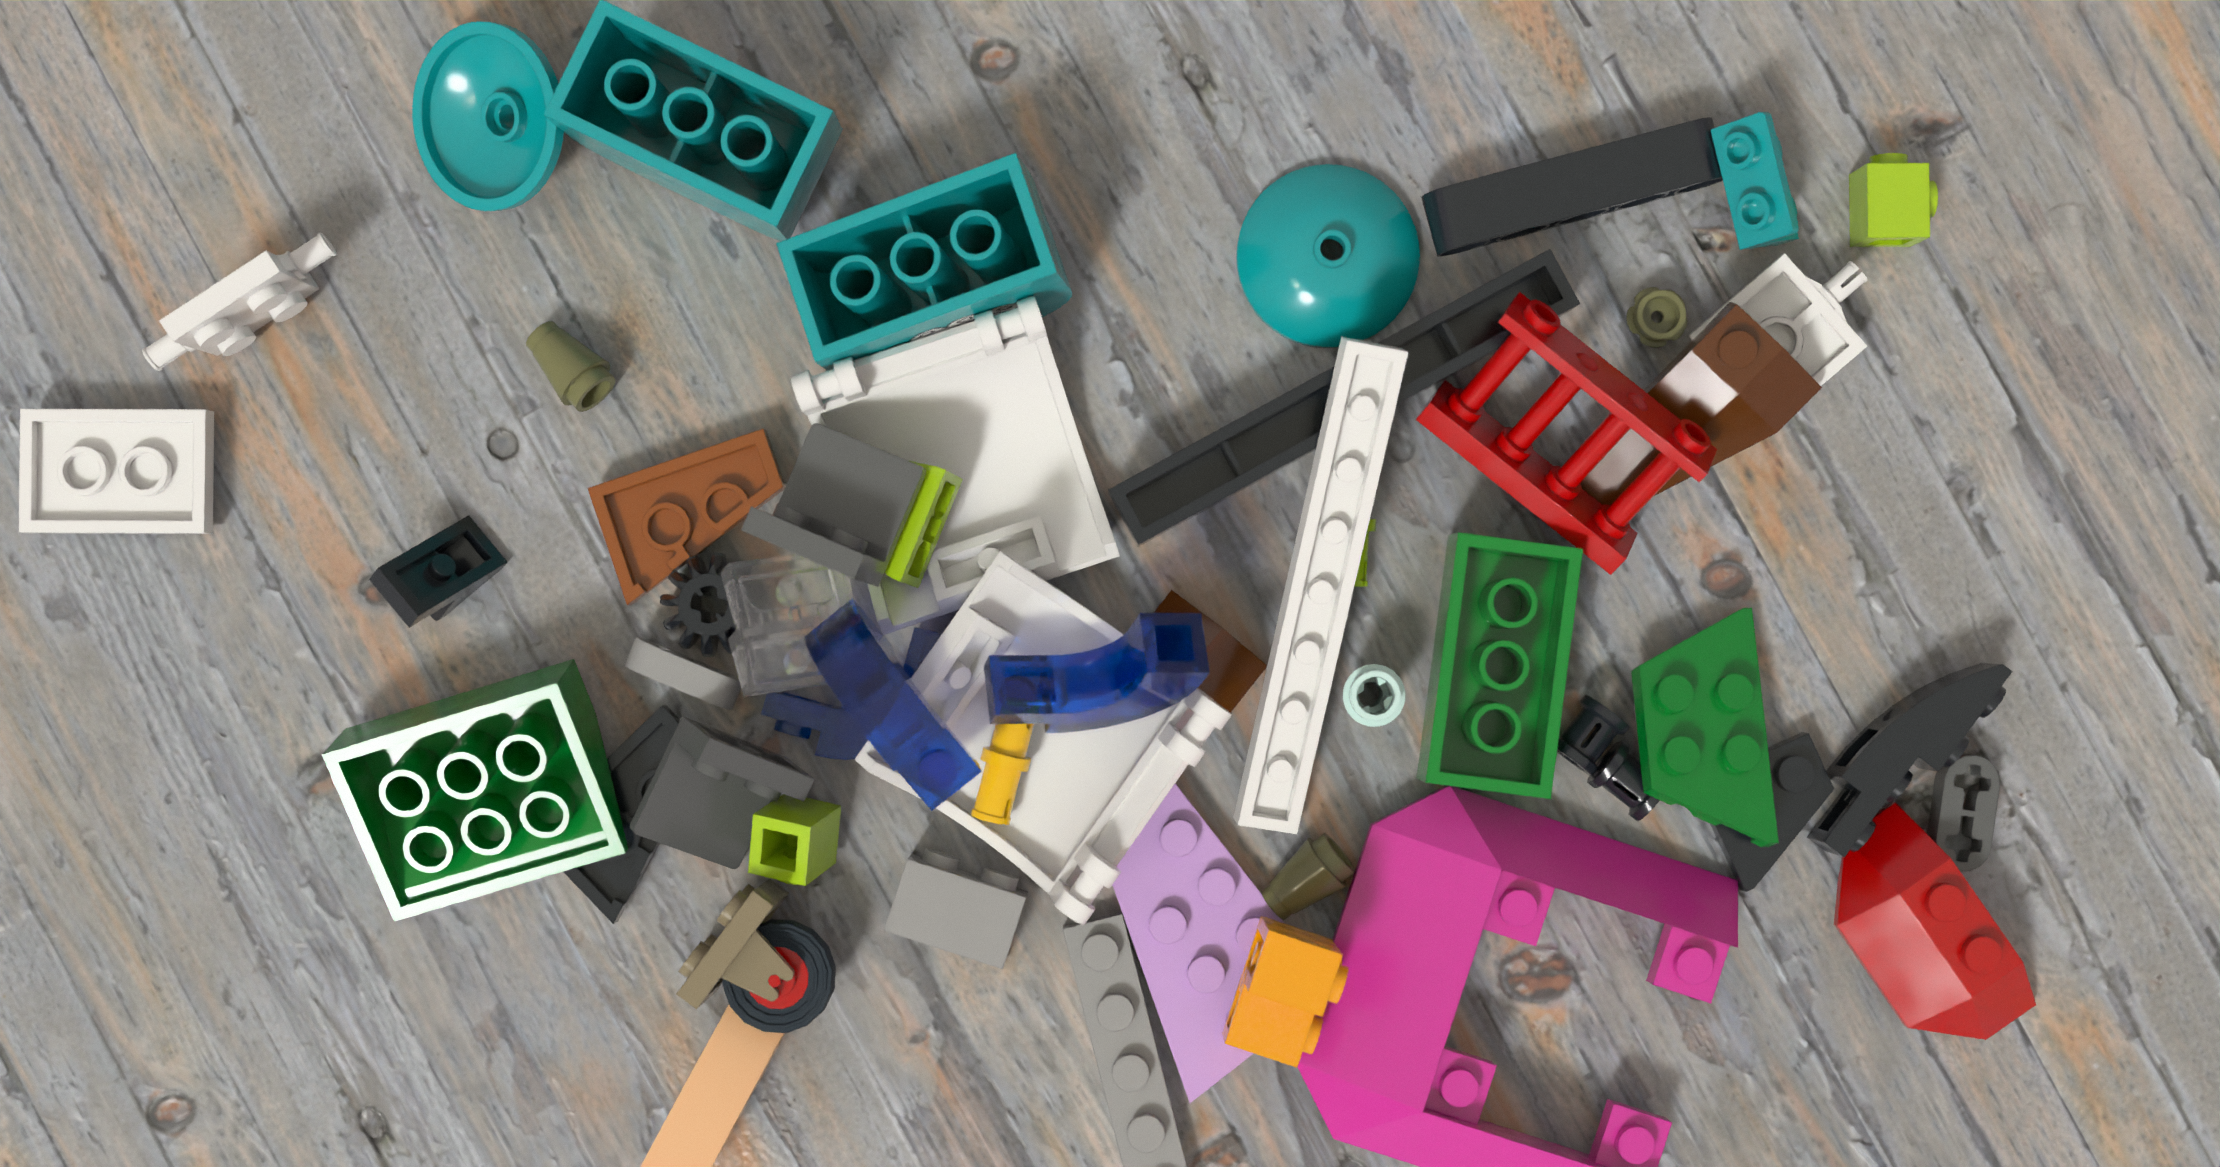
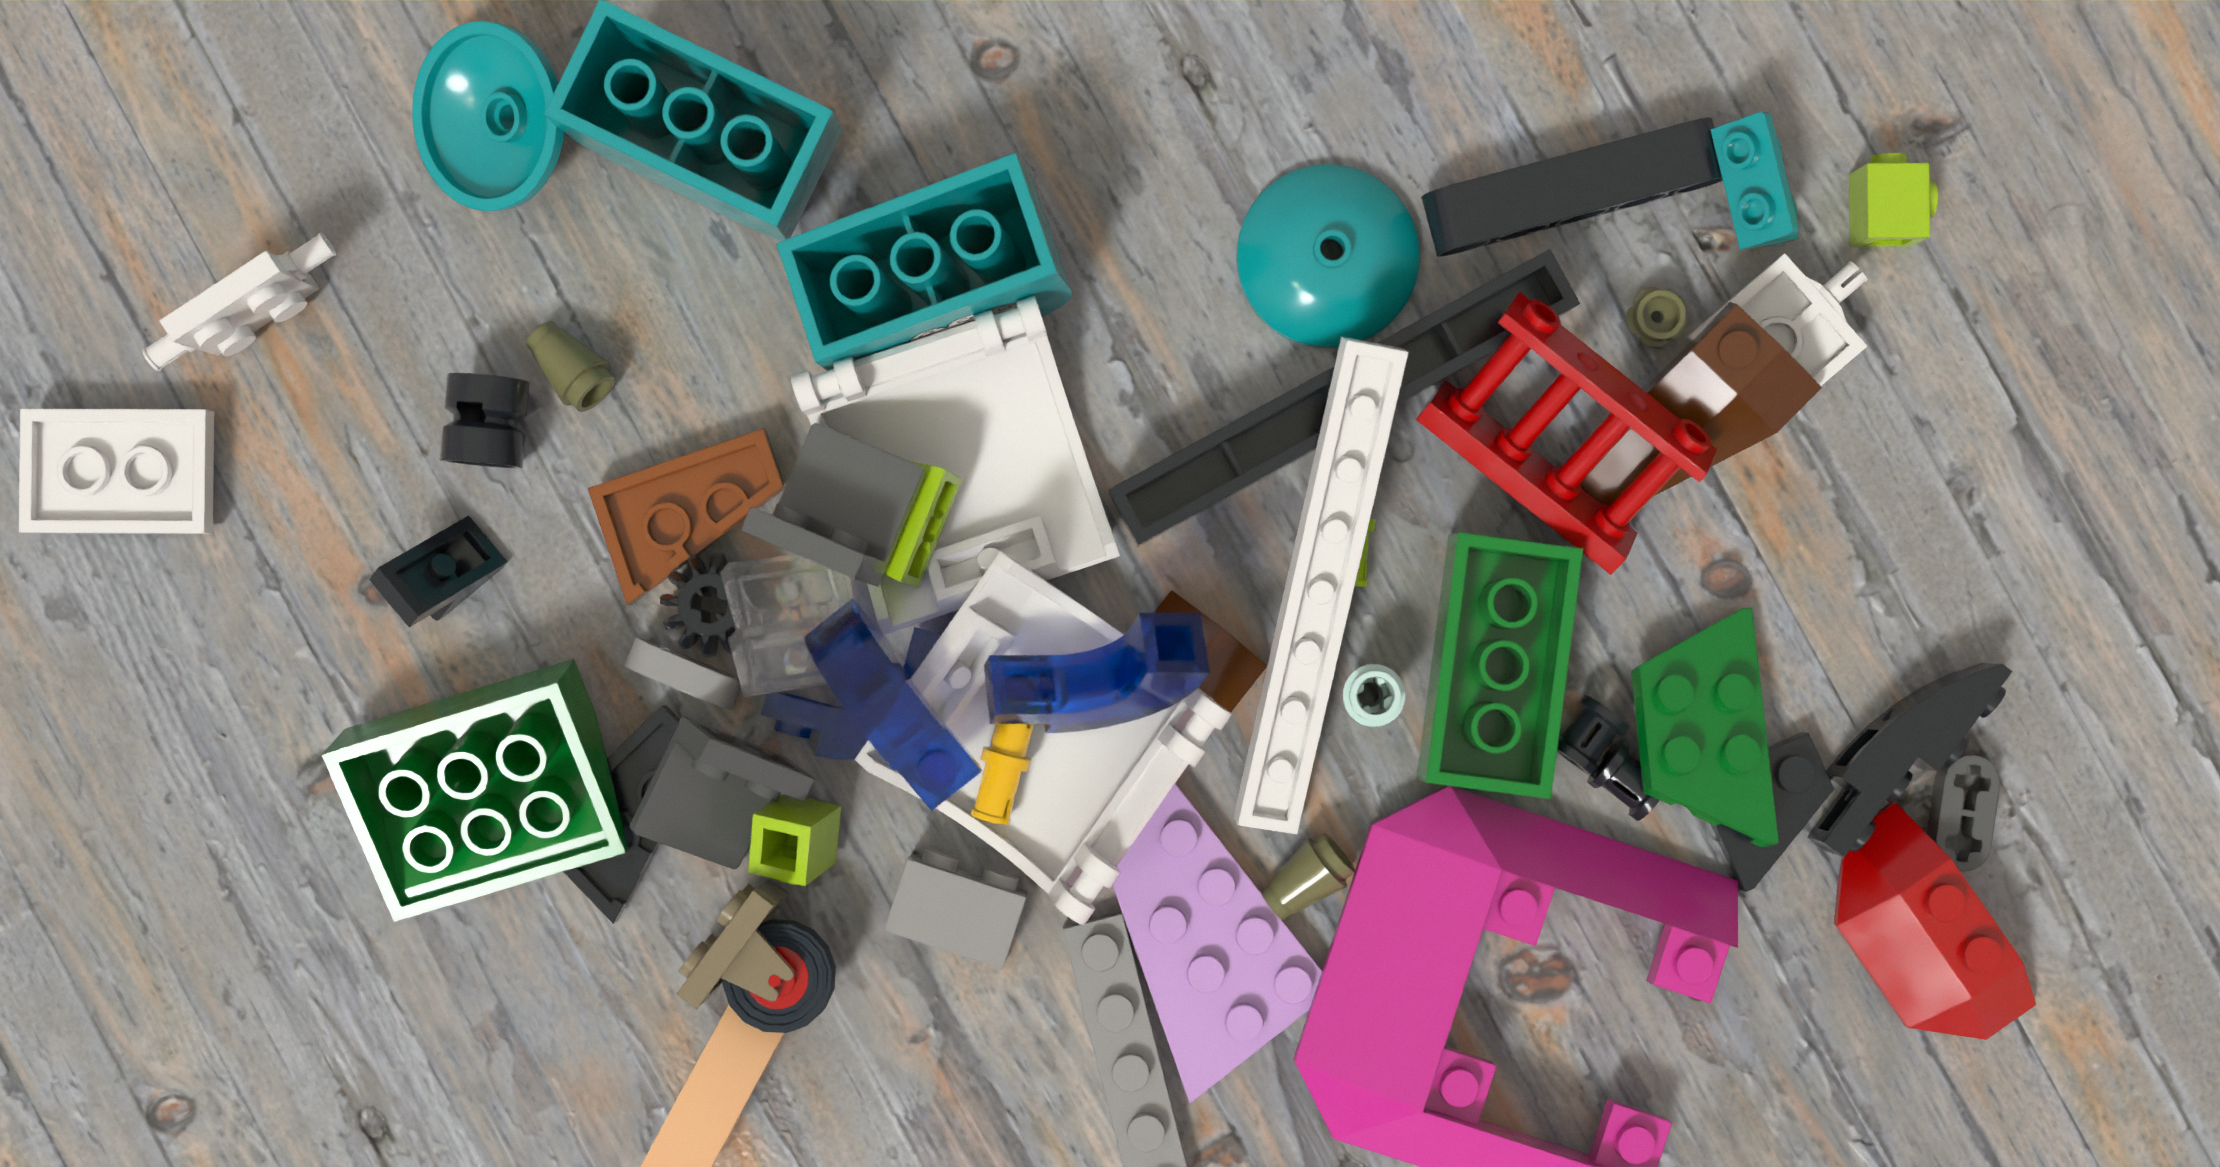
(478, 398): none -> black wheel
(1281, 989): light orange brick -> none

